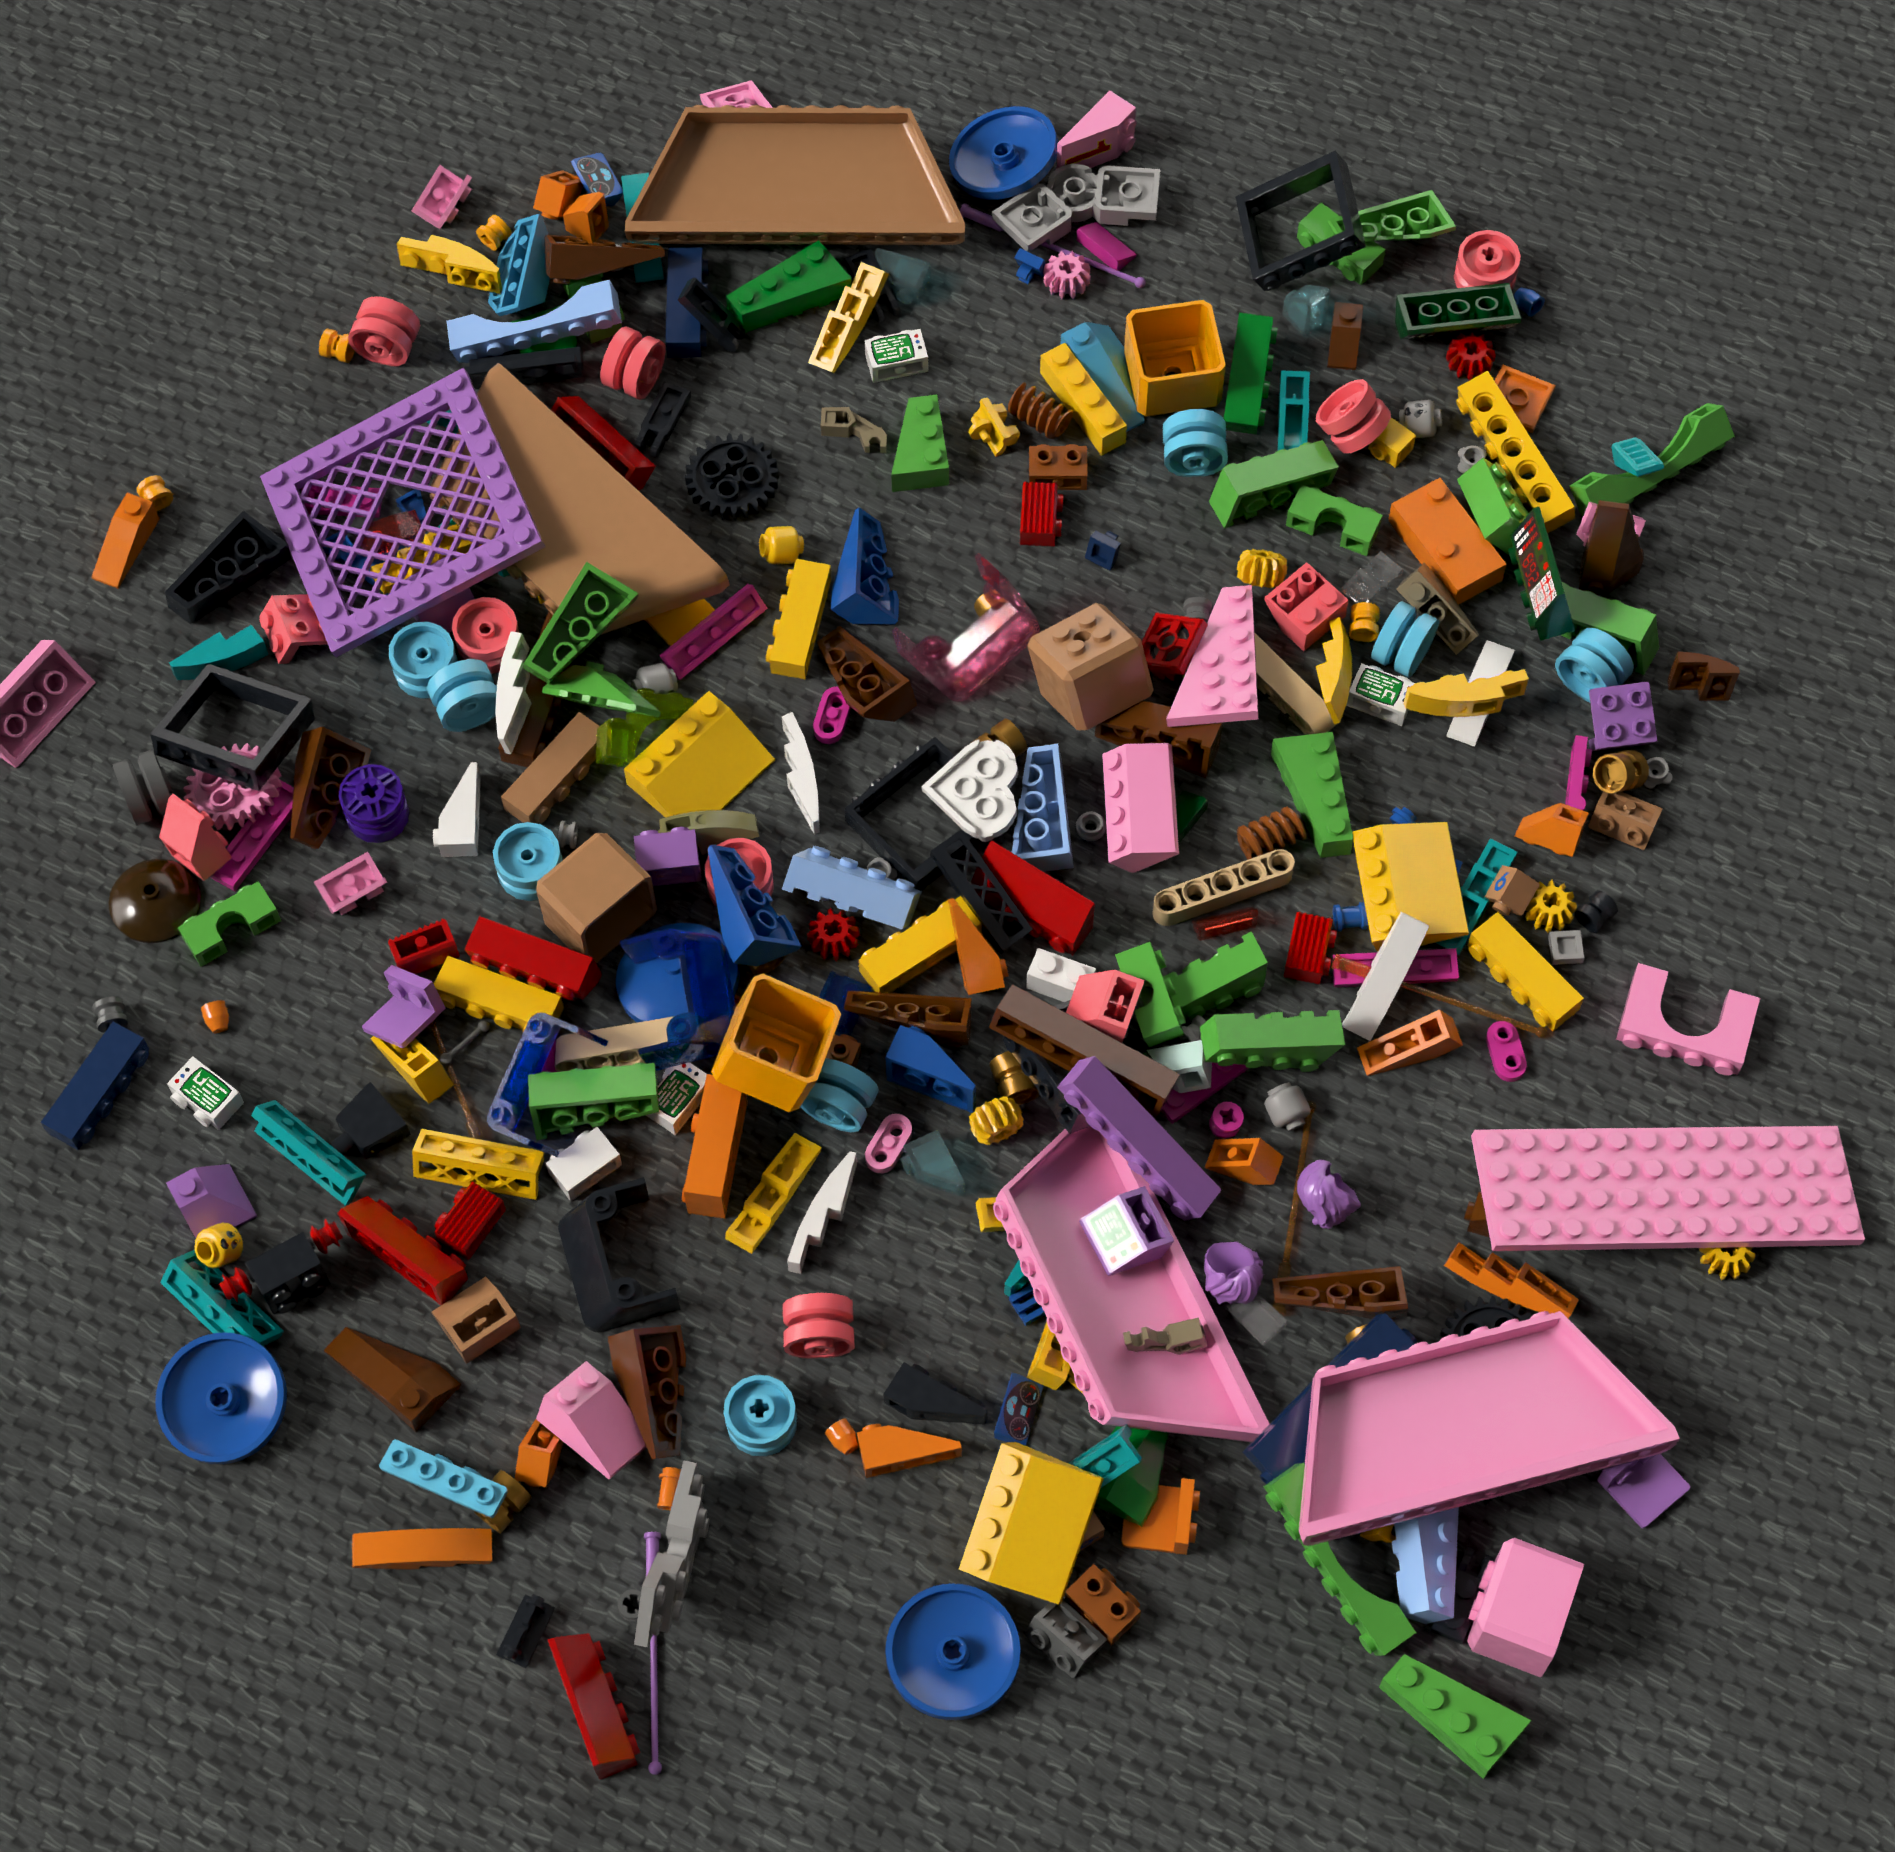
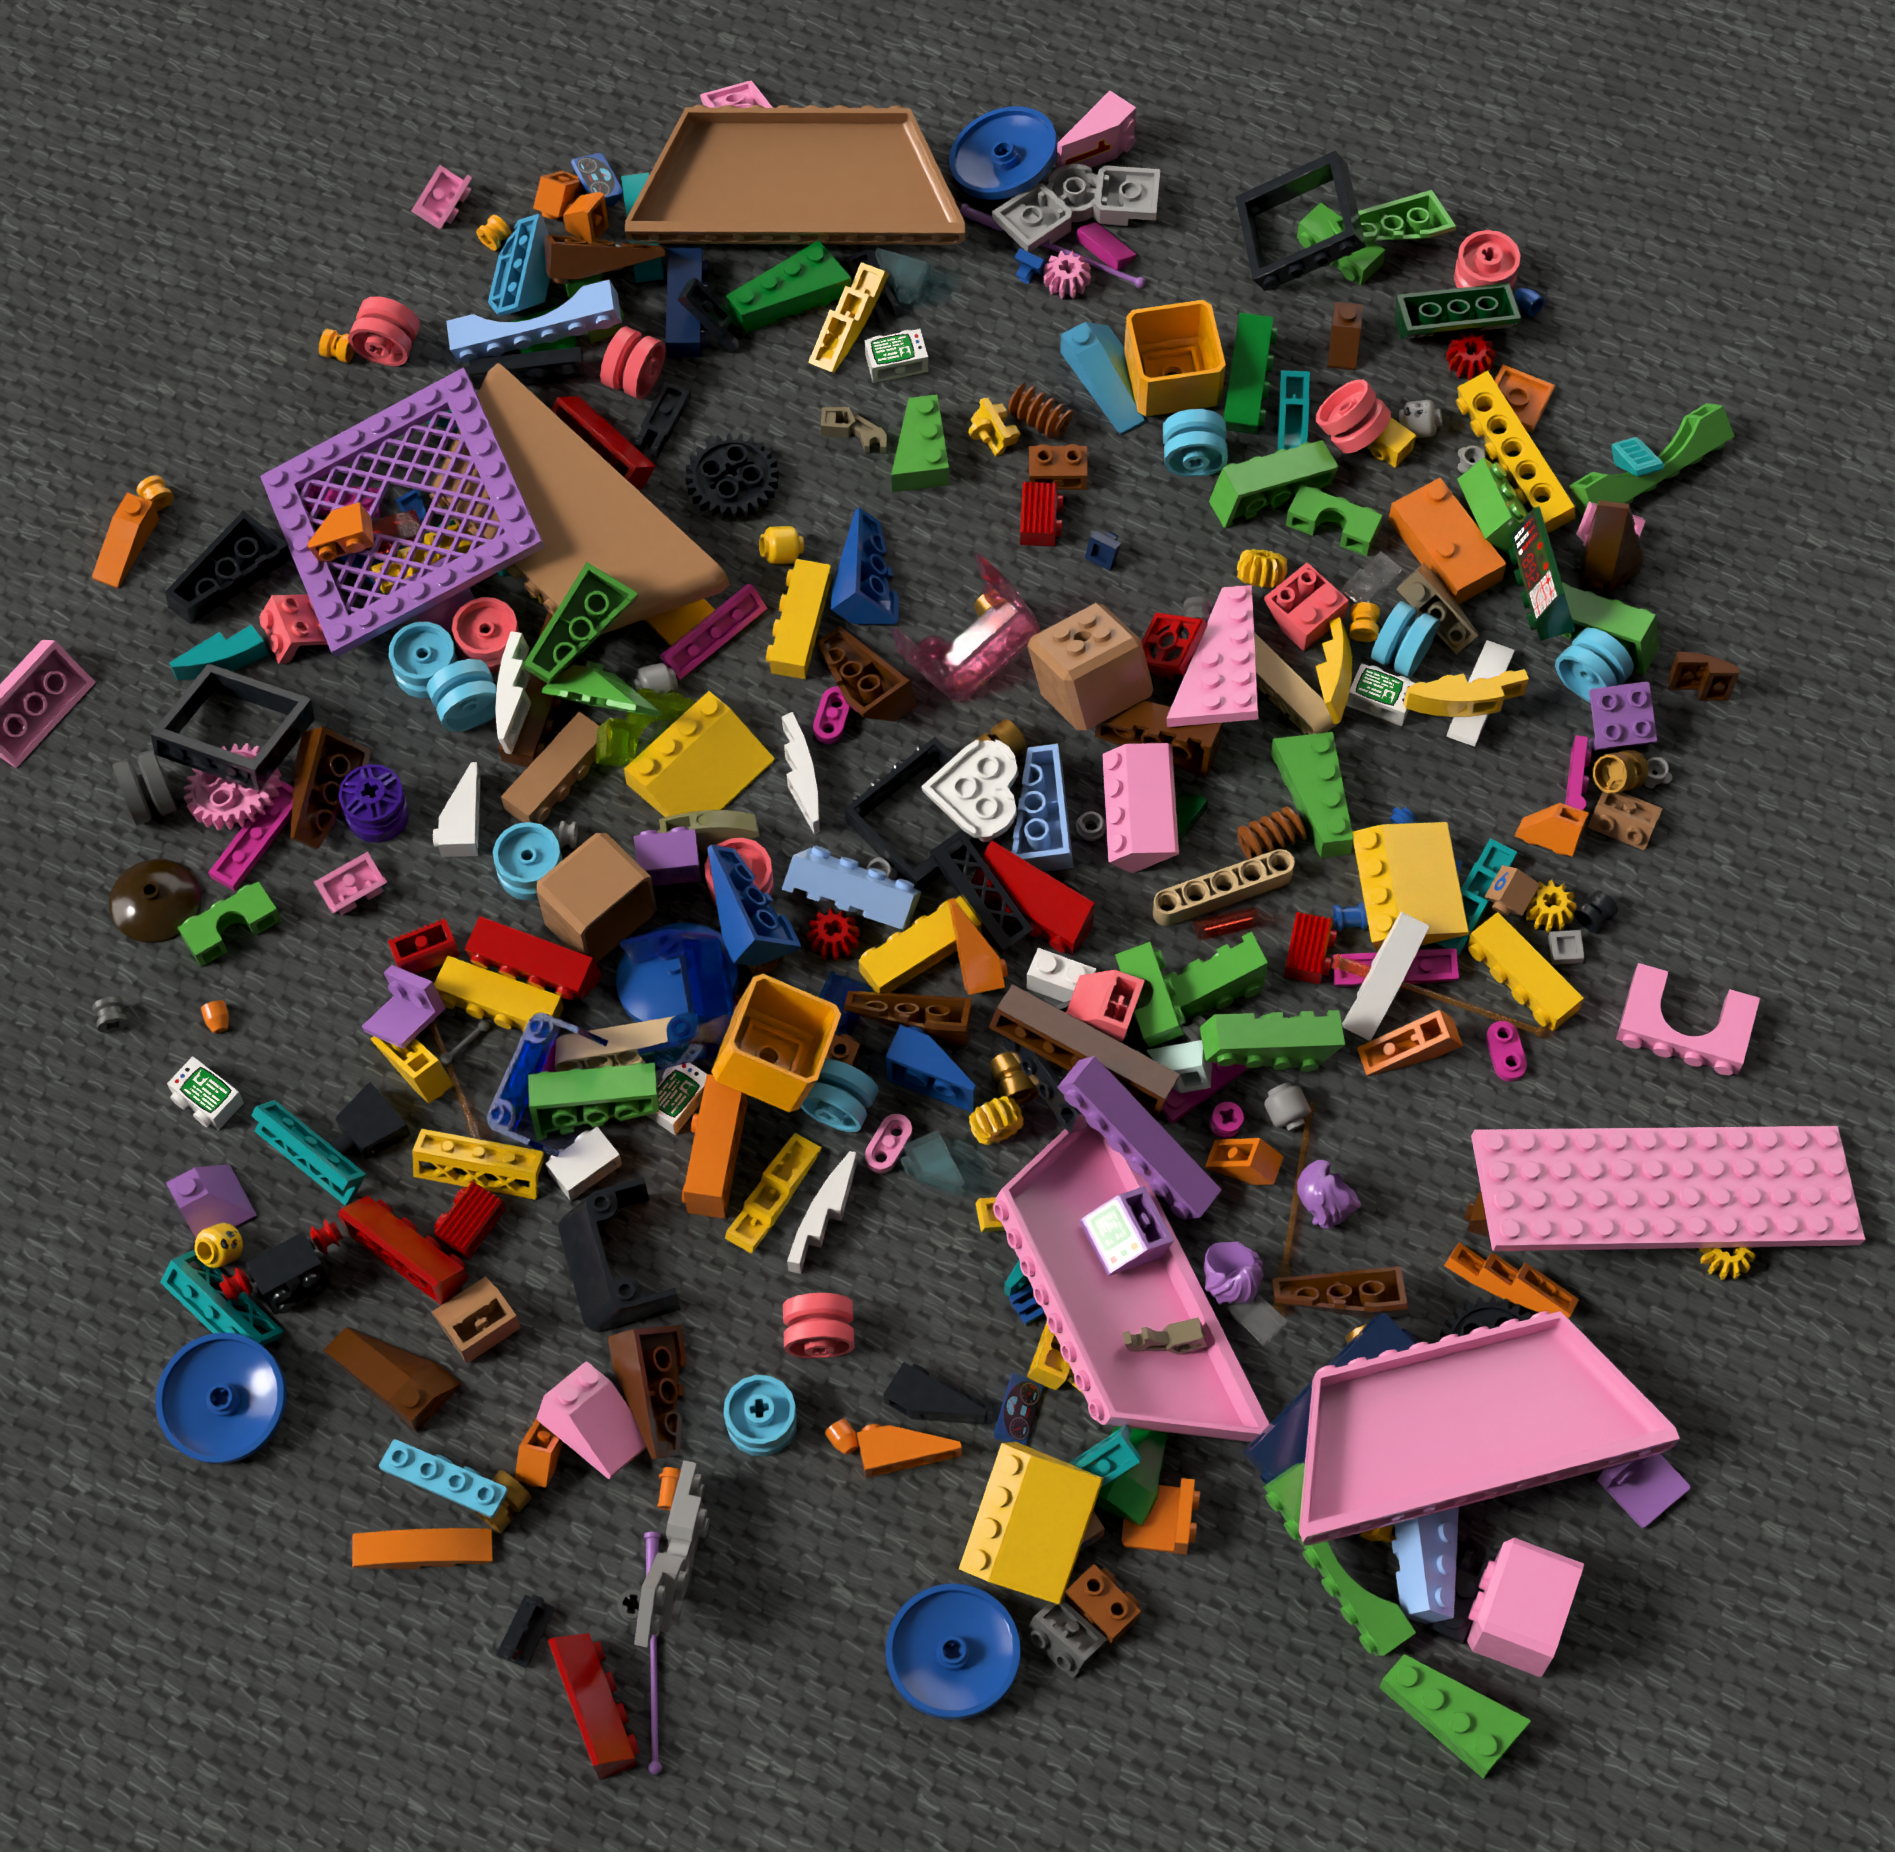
(95, 1086): dark blue brick -> none
(192, 839): coral slope -> none
(342, 533): none -> orange slope
(448, 257): yellow slope -> none
(1083, 396): yellow brick -> none
(1307, 308): clear light blue slope -> none

